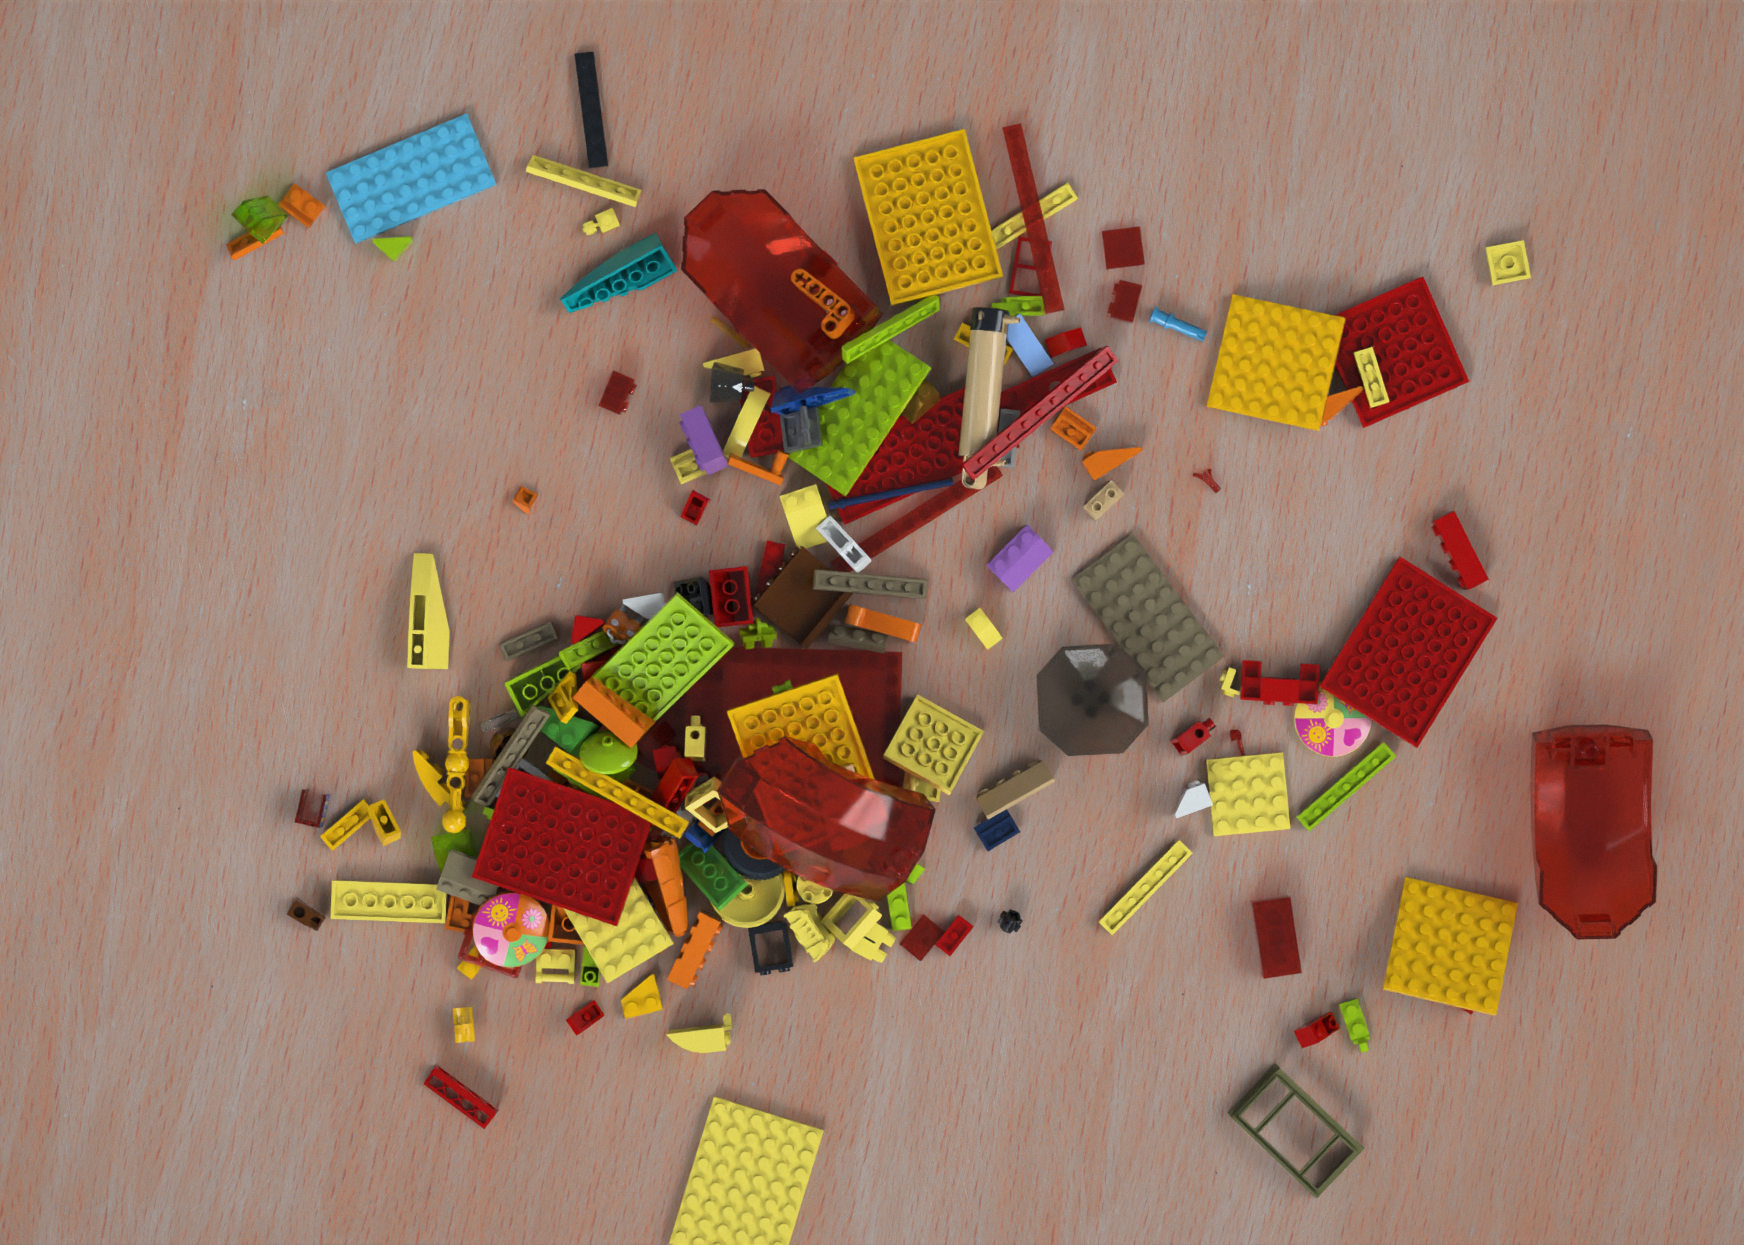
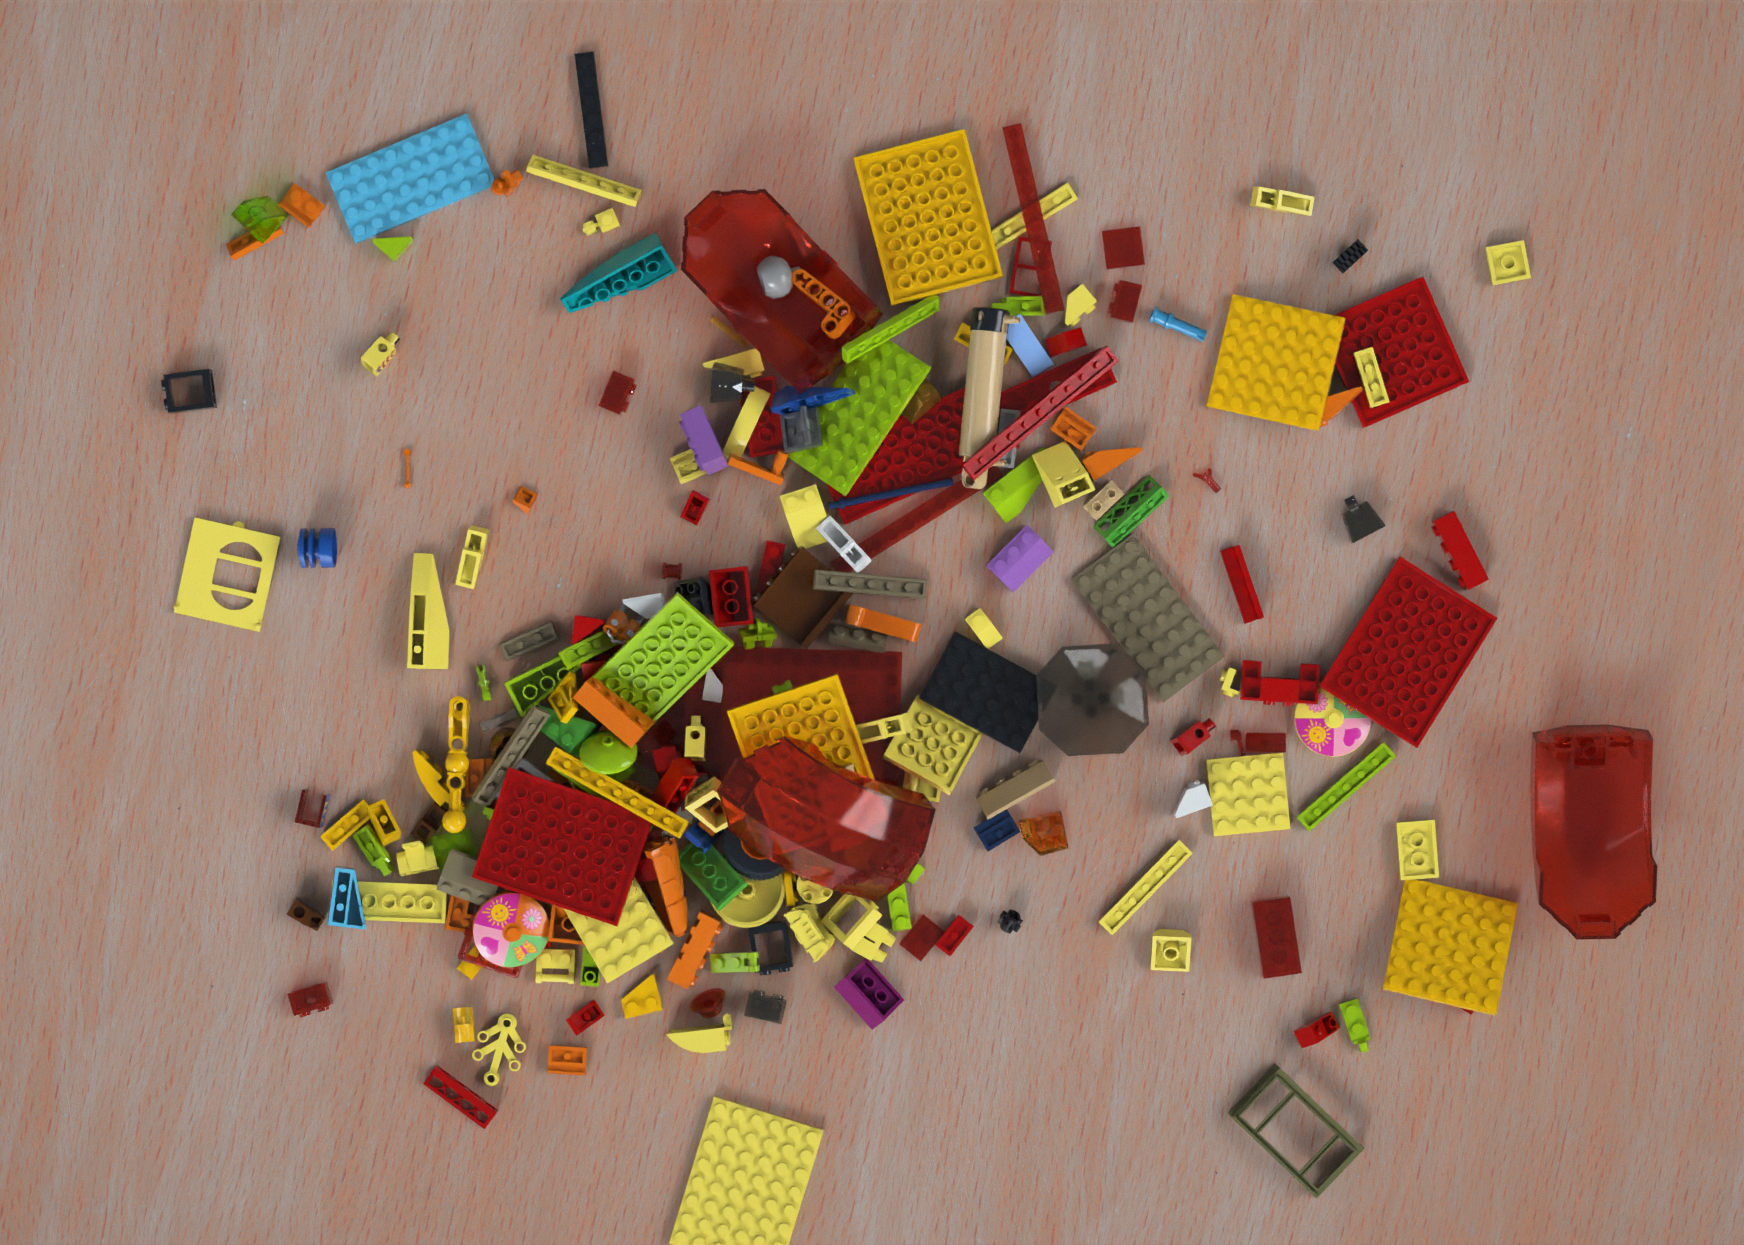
(199, 567): none -> light yellow door
(209, 391): none -> black window
(299, 998): none -> clear red brick
(313, 548): none -> blue wheel
(345, 900): none -> medium azure wedge
(373, 849): none -> lime hinge
(374, 359): none -> light yellow torso
(407, 452): none -> orange hinge
(416, 859): none -> light yellow piece
(429, 823): none -> reddish brown slope
(472, 556): none -> light yellow slope
(483, 683): none -> lime piece
(501, 1046): none -> light yellow plant
(506, 183): none -> orange hips
(567, 1060): none -> orange plate
(672, 571): none -> clear red bush
(708, 1003): none -> clear red hat
(712, 687): none -> white sticker
(734, 962): none -> lime plate
(765, 1007): none -> clear smoke brick
(775, 276): none -> light grey piece
(869, 993): none -> magenta slope
(884, 728): none -> light yellow slope
(984, 692): none -> black plate
(1014, 489): none -> lime wedge
(1044, 832): none -> clear orange slope
(1062, 474): none -> light yellow slope
(1077, 303): none -> light yellow slope
(1133, 513): none -> bright green fence
(1171, 950): none -> light yellow slope
(1241, 584): none -> red fence
(1265, 742): none -> clear red slope
(1282, 201): none -> light yellow slope
(1350, 256): none -> black tyre
(1360, 519): none -> clear smoke torso
(1417, 849): none -> light yellow plate

